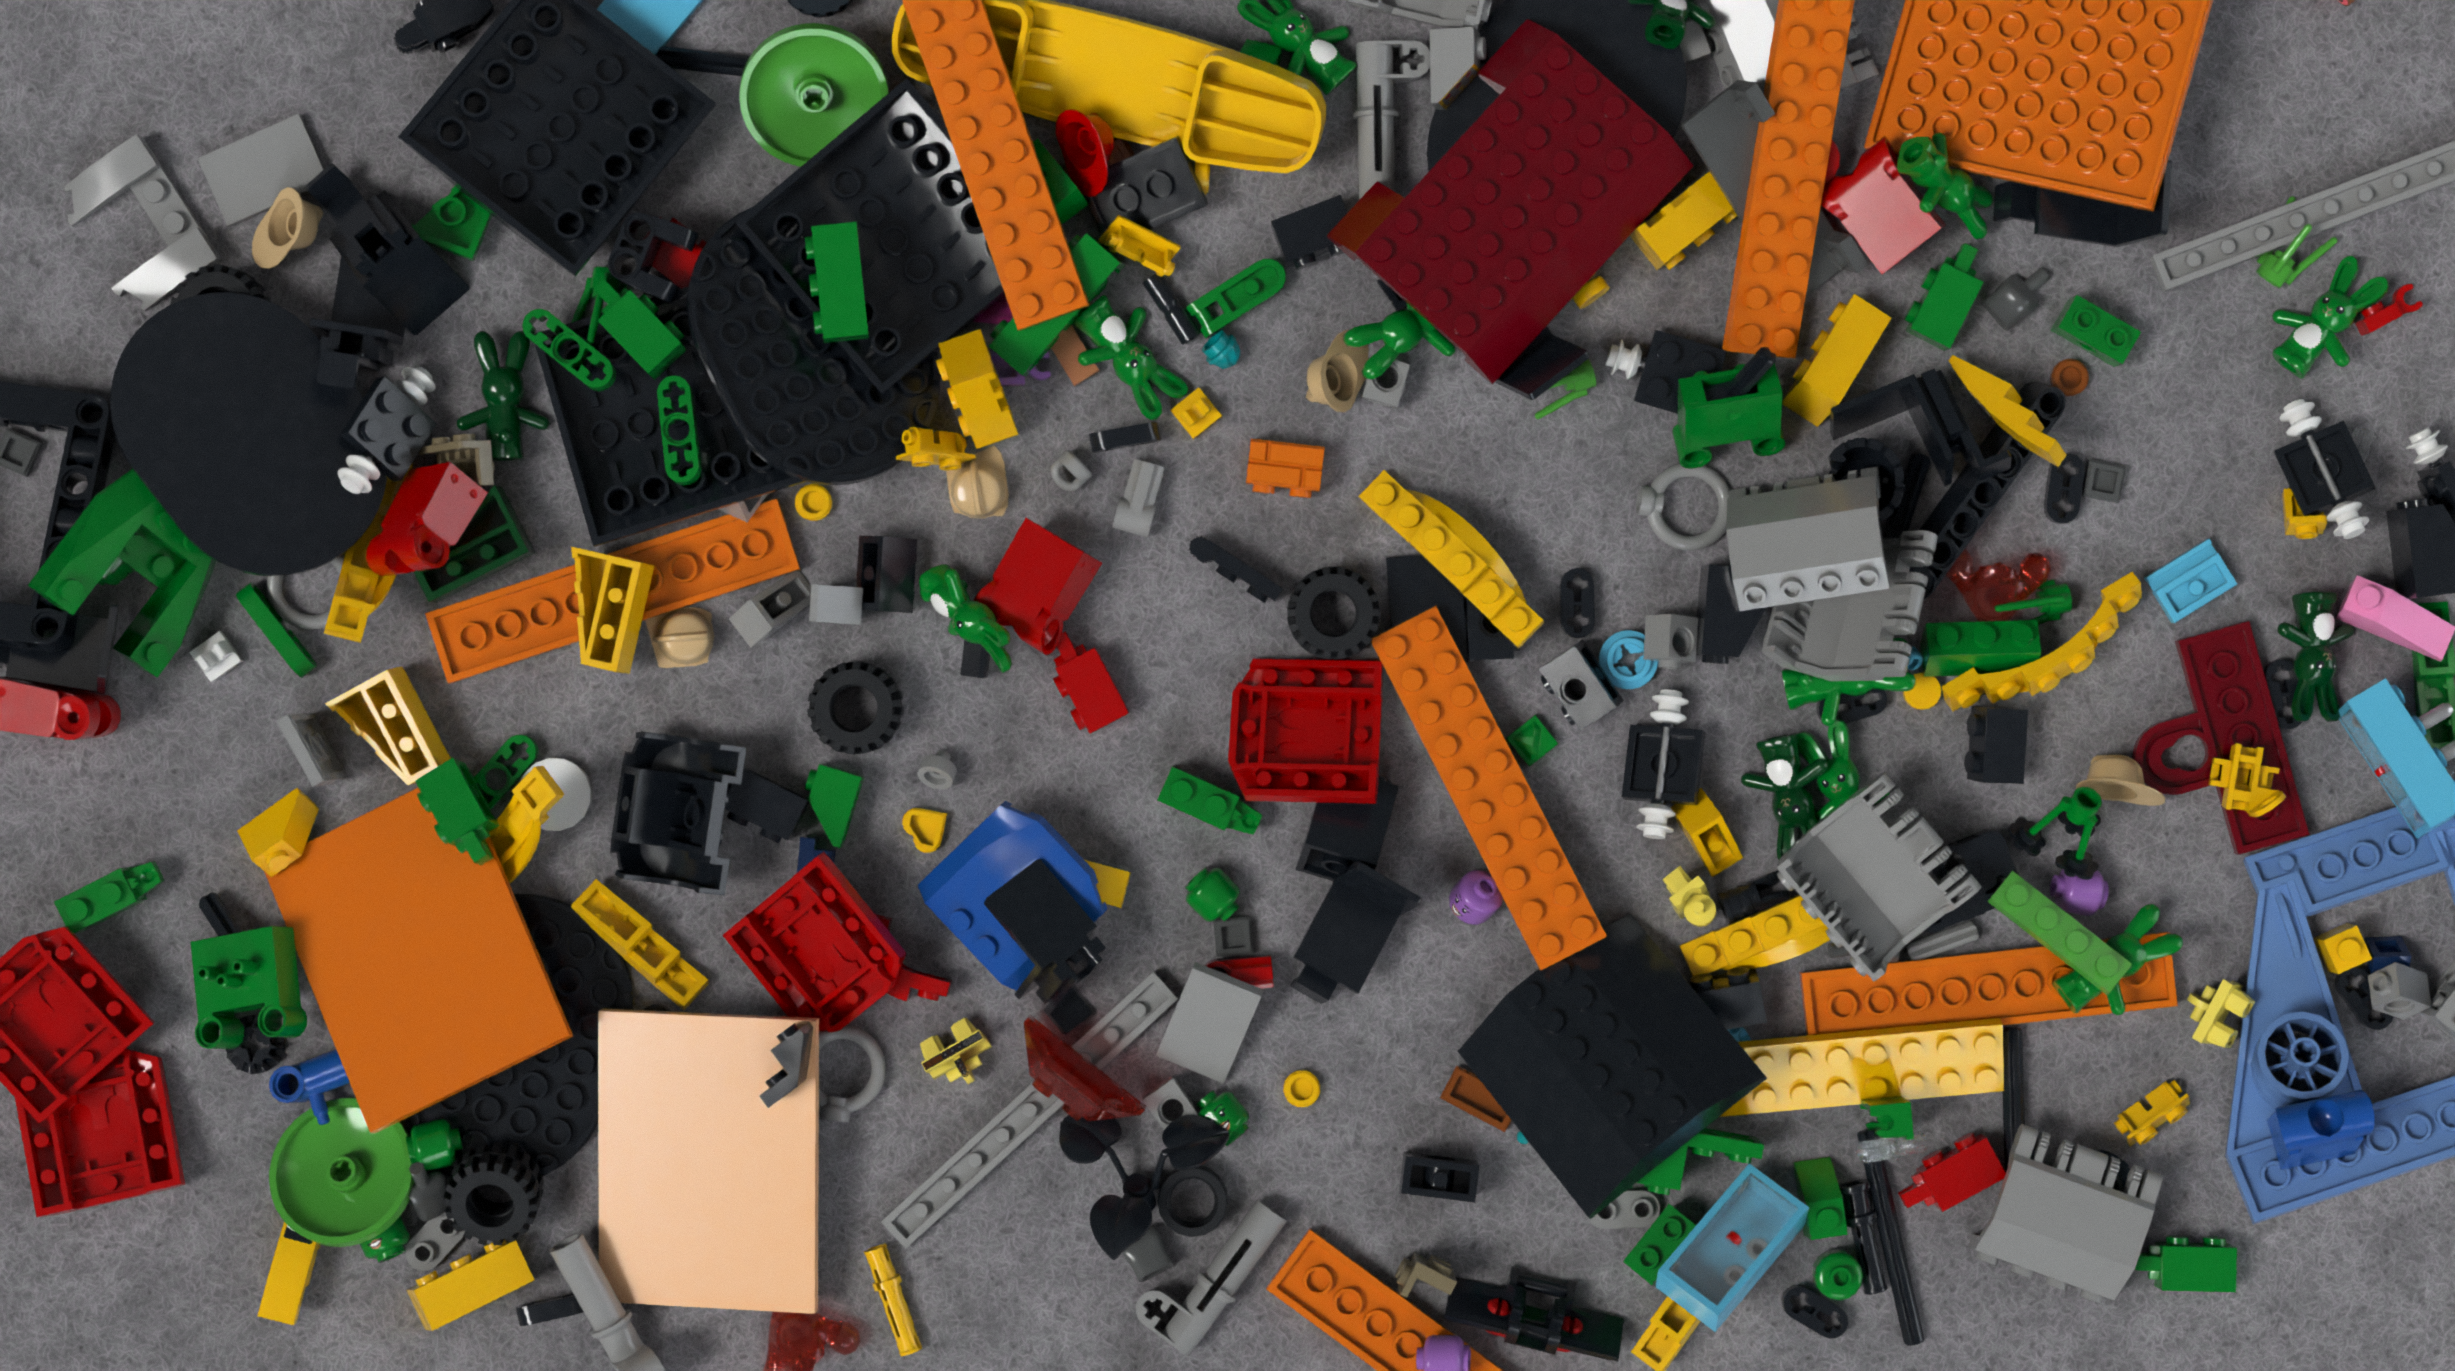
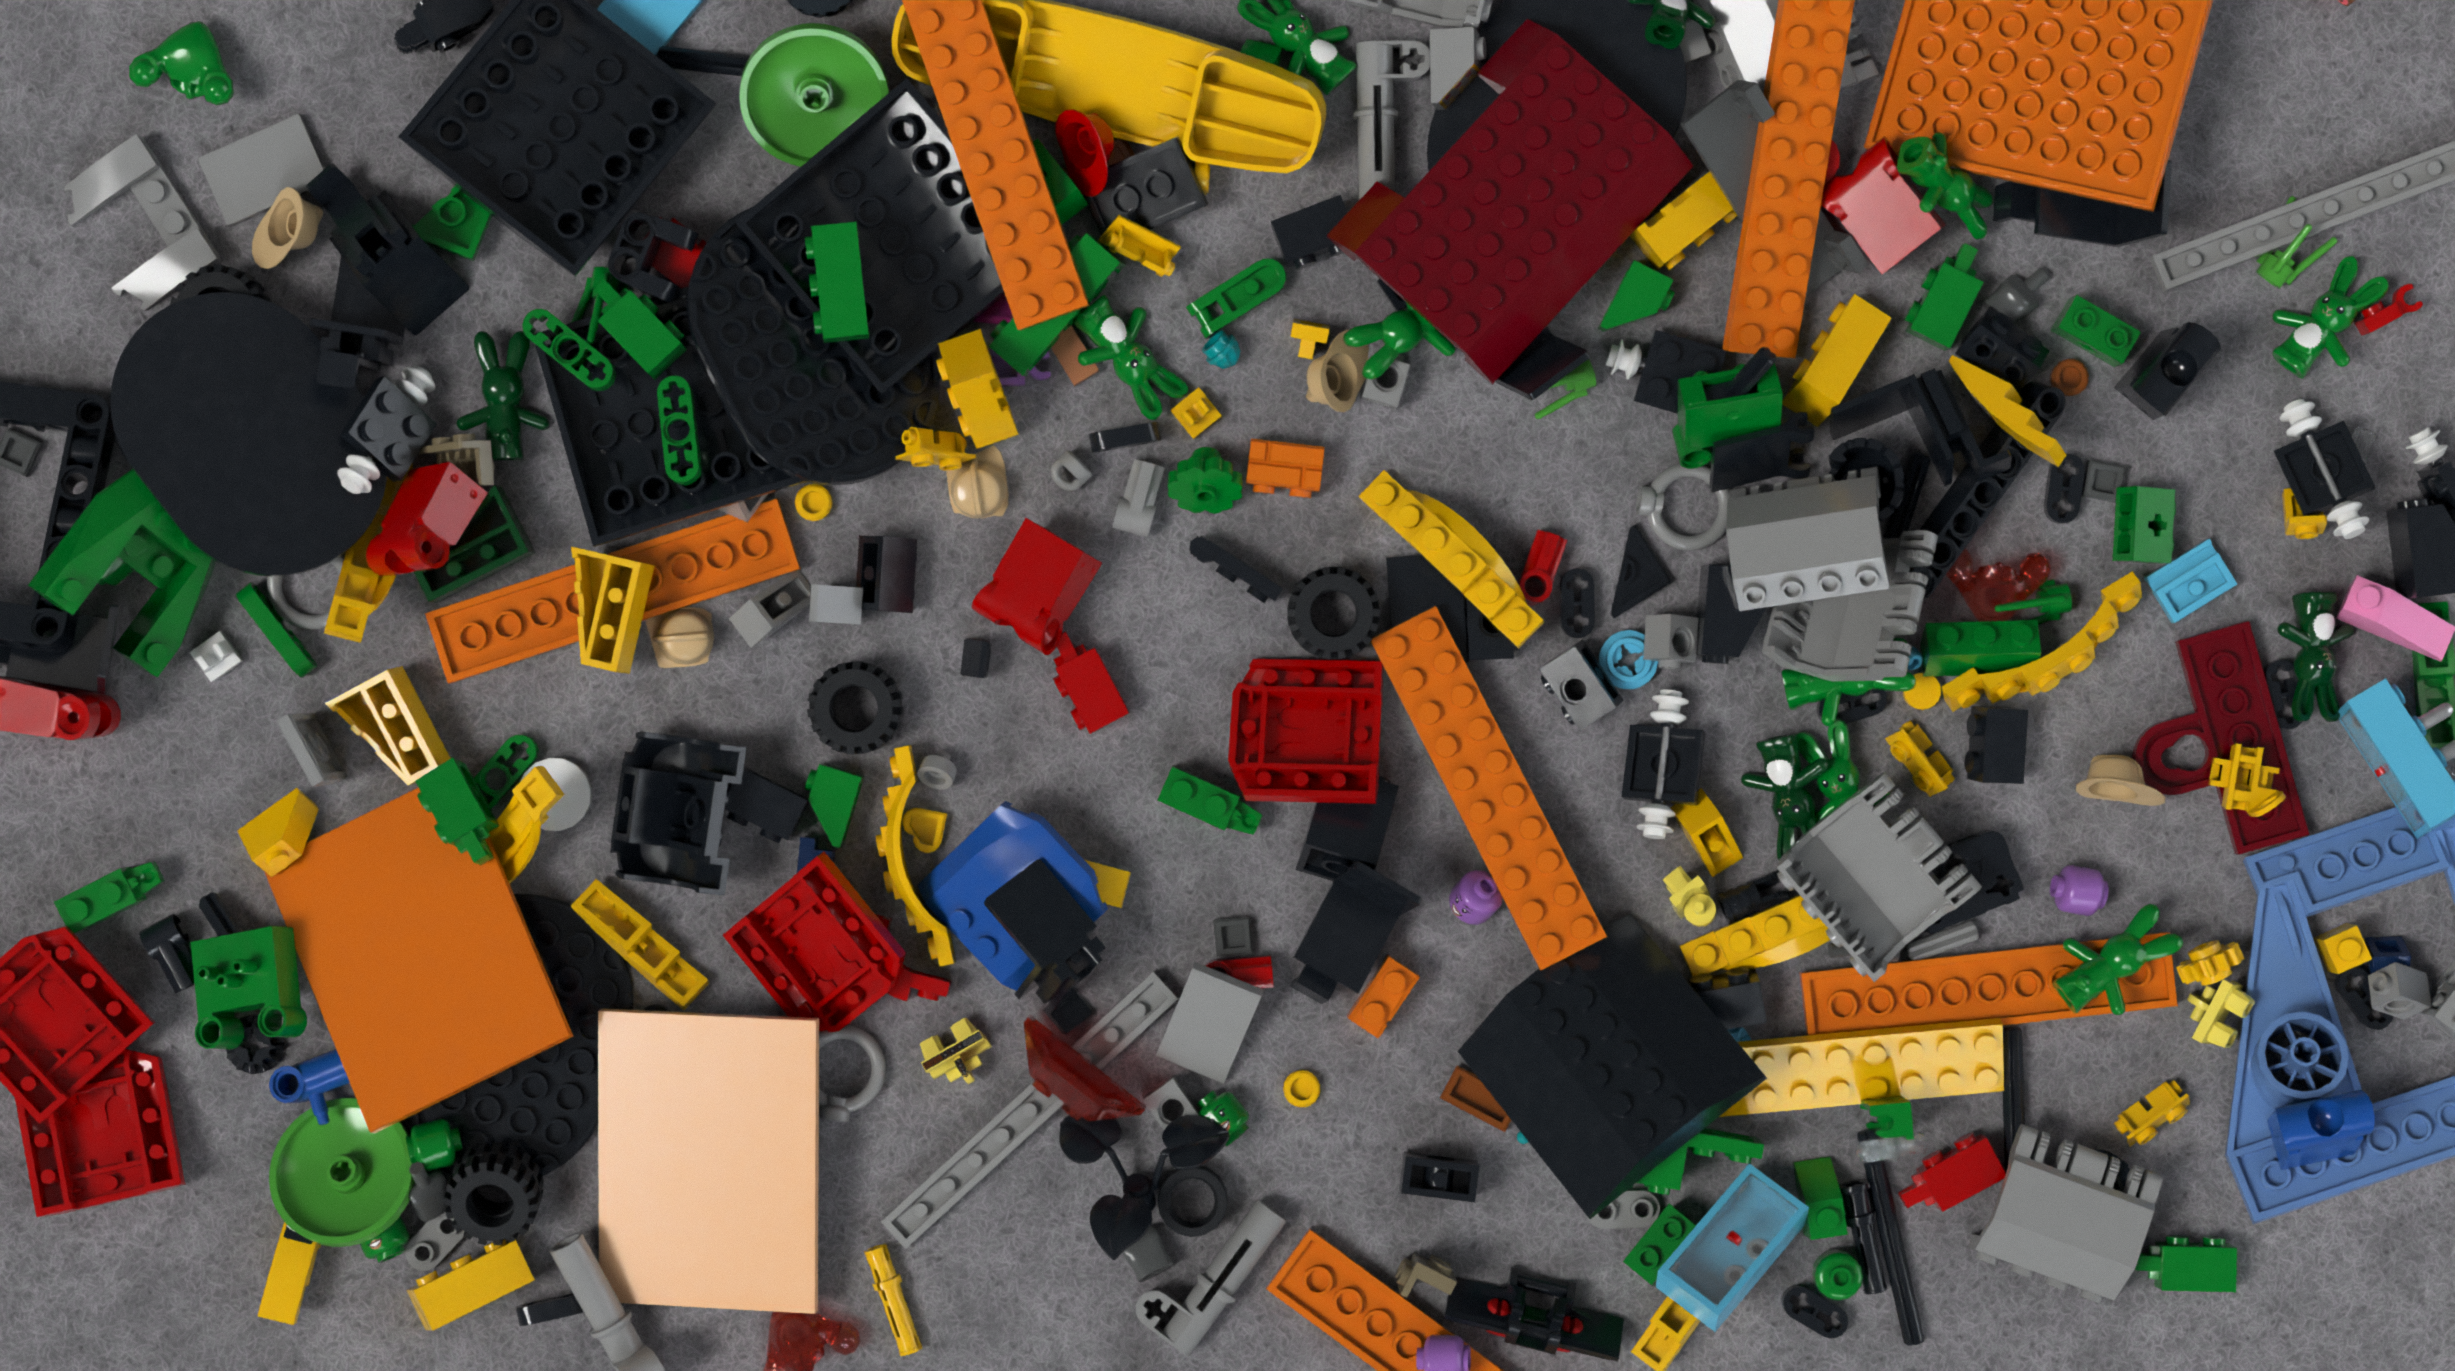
(169, 946): none -> black piece
(191, 63): none -> green head
(794, 1057): black slope -> none
(897, 877): none -> yellow piece
(969, 618): green animal -> none
(1173, 311): black piece -> none
(1205, 482): none -> green plant
(1212, 894): green head -> none
(1309, 334): none -> yellow tile
(1383, 996): none -> orange brick
(1531, 740): green tile -> none
(1542, 563): none -> red piece
(1590, 292): yellow tile -> none
(1637, 297): none -> green slope
(1639, 574): none -> black tile
(1760, 455): none -> black flag
(1929, 773): none -> yellow hinge
(2003, 349): none -> black brick
(2060, 933): bright green plate -> none
(2080, 817): plant -> none
(2144, 525): none -> green brick
(2168, 368): none -> black piece
(2210, 962): none -> yellow gear

